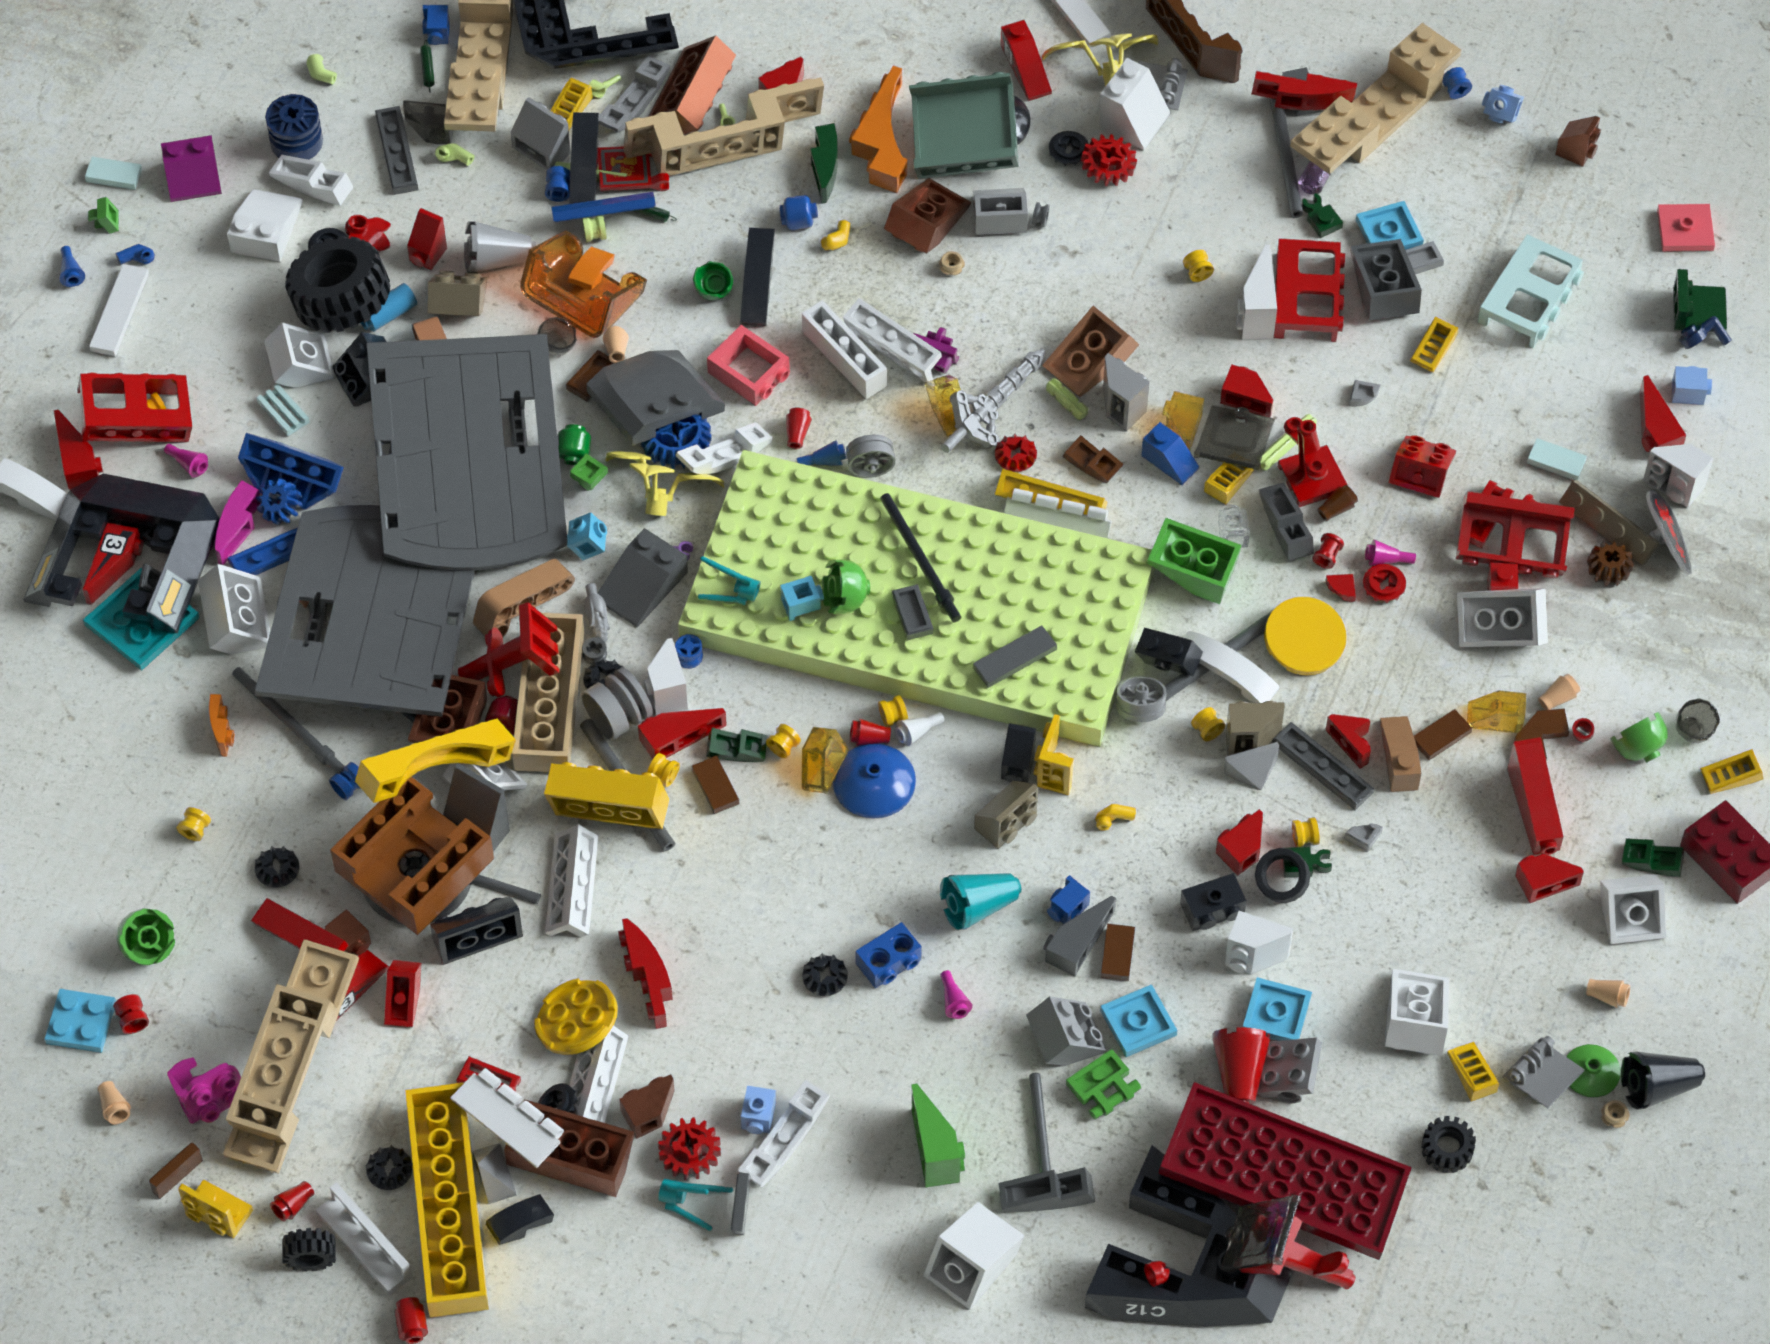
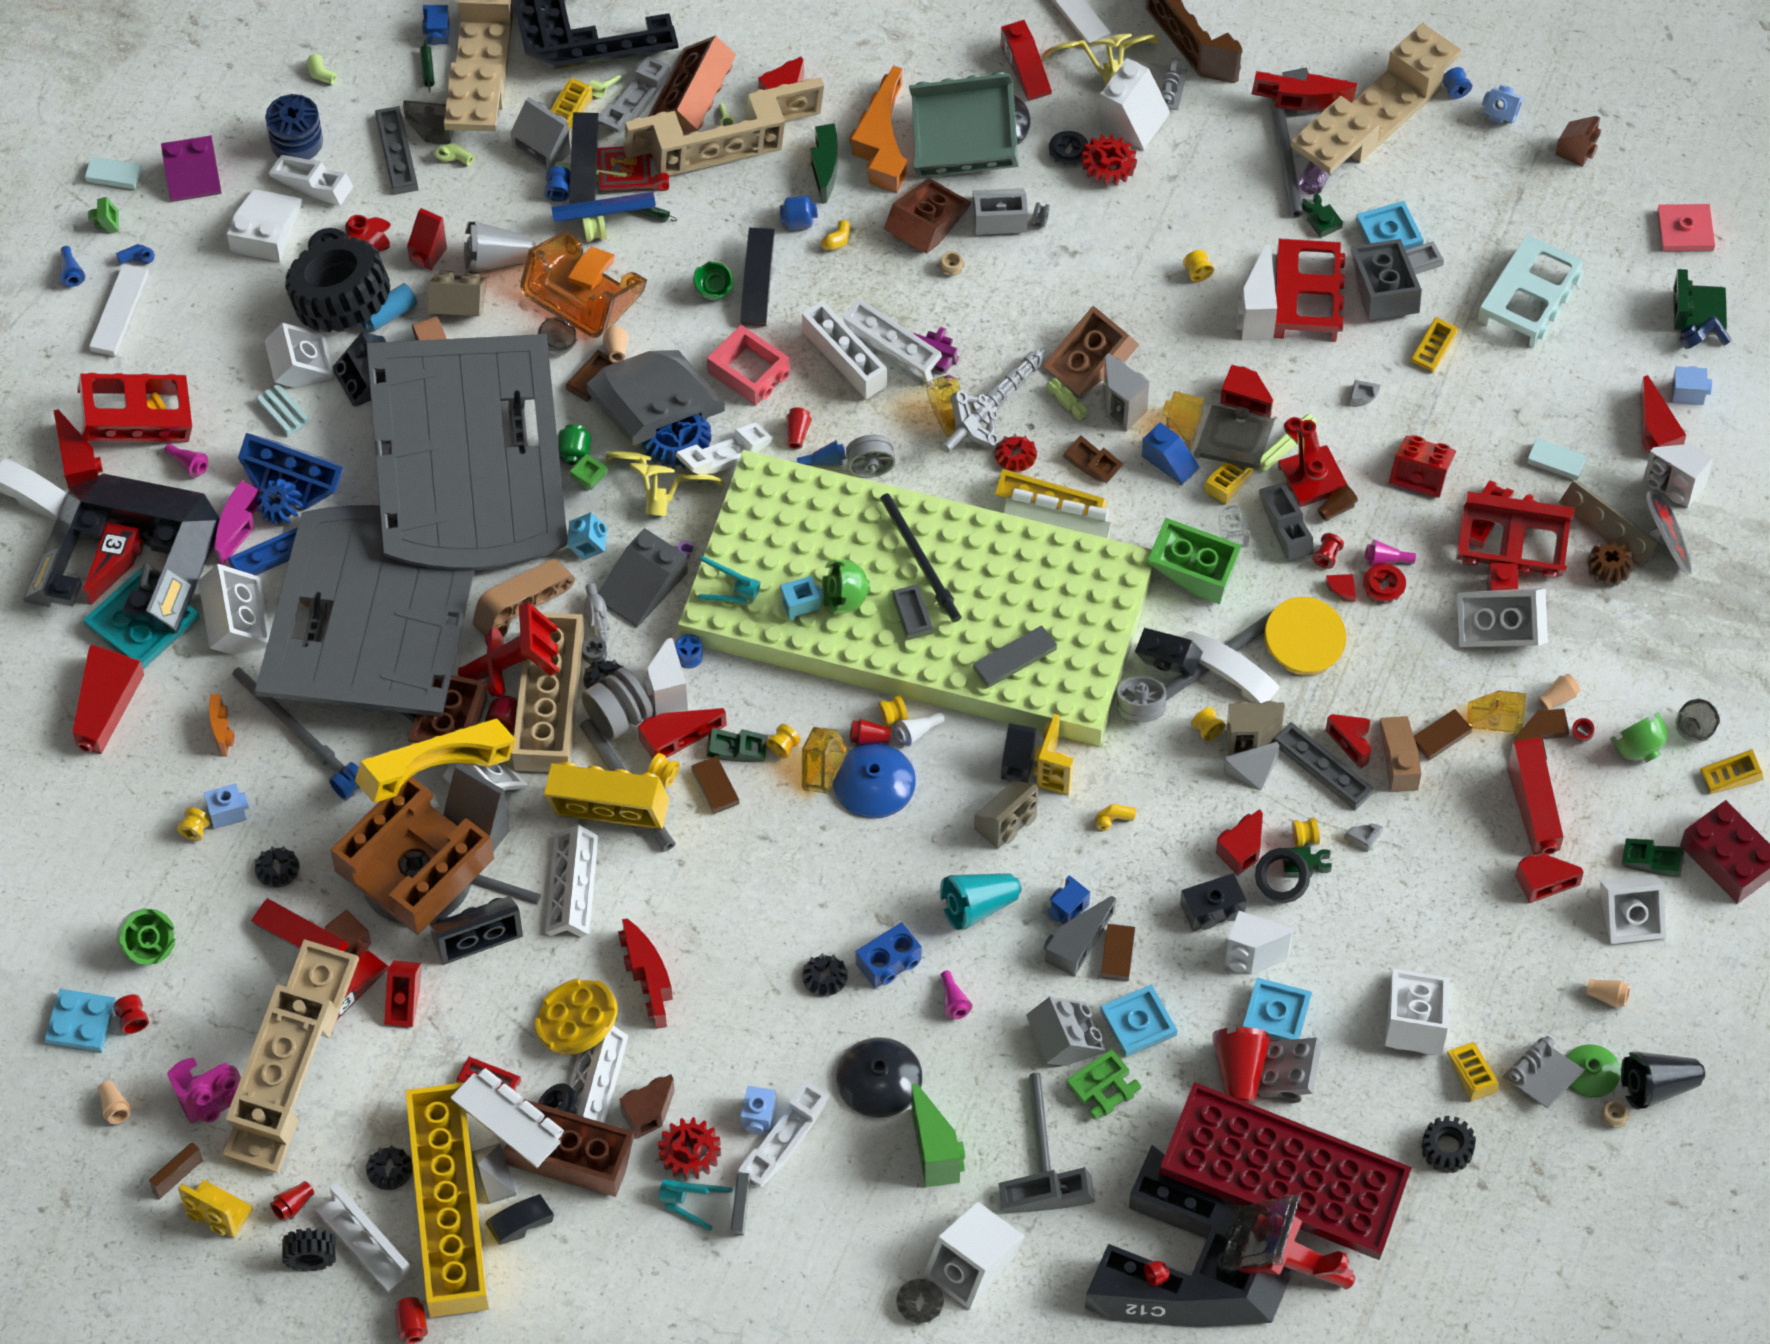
(104, 696): none -> red slope
(226, 805): none -> light blue brick
(875, 1091): none -> black dish
(911, 1291): none -> clear smoke gear

